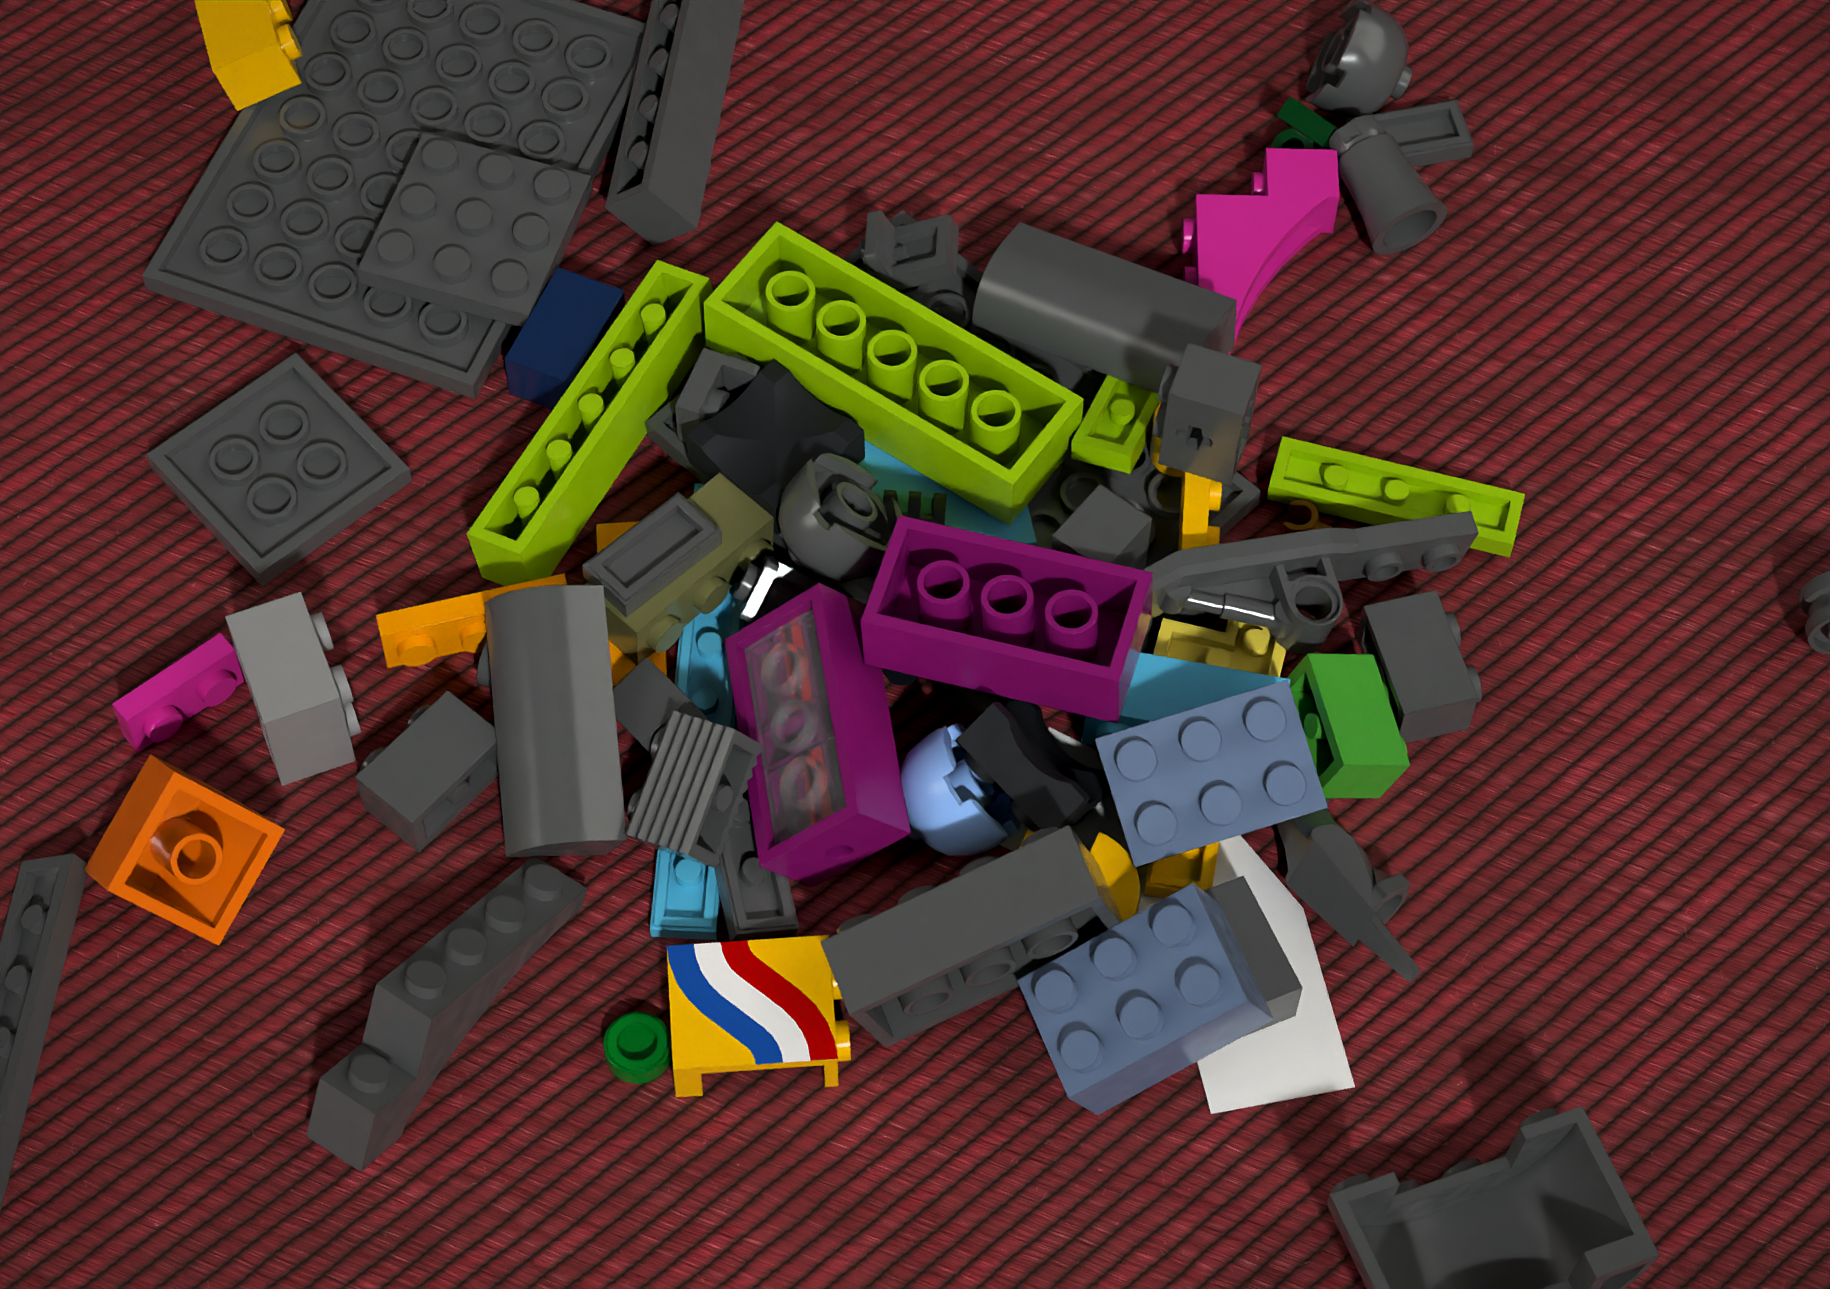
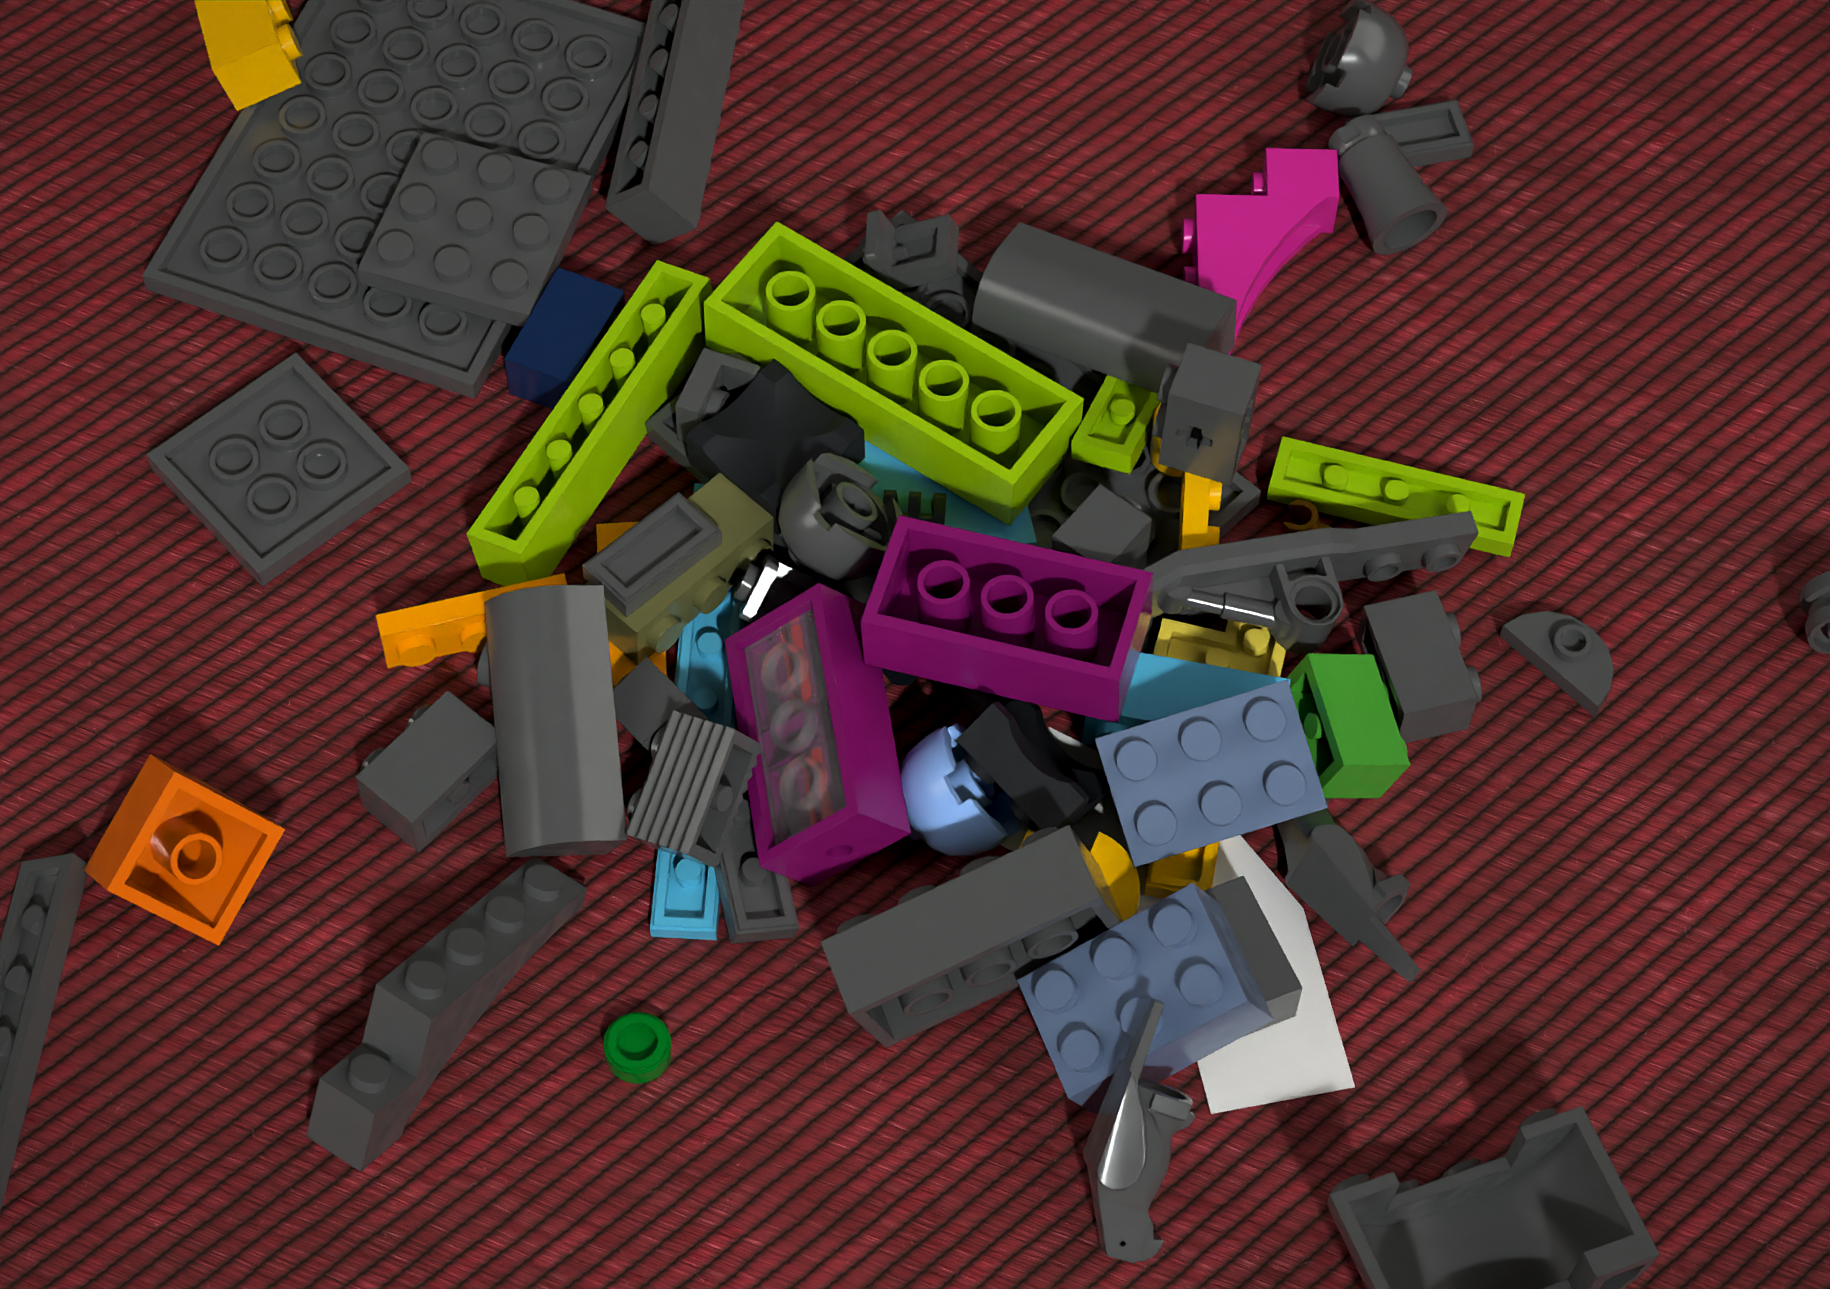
(179, 692): dark pink plate -> none
(296, 695): light grey brick -> none
(753, 1009): panel -> none
(1132, 1149): none -> dark grey animal
(1305, 127): dark green tile -> none
(1565, 653): none -> dark grey plate

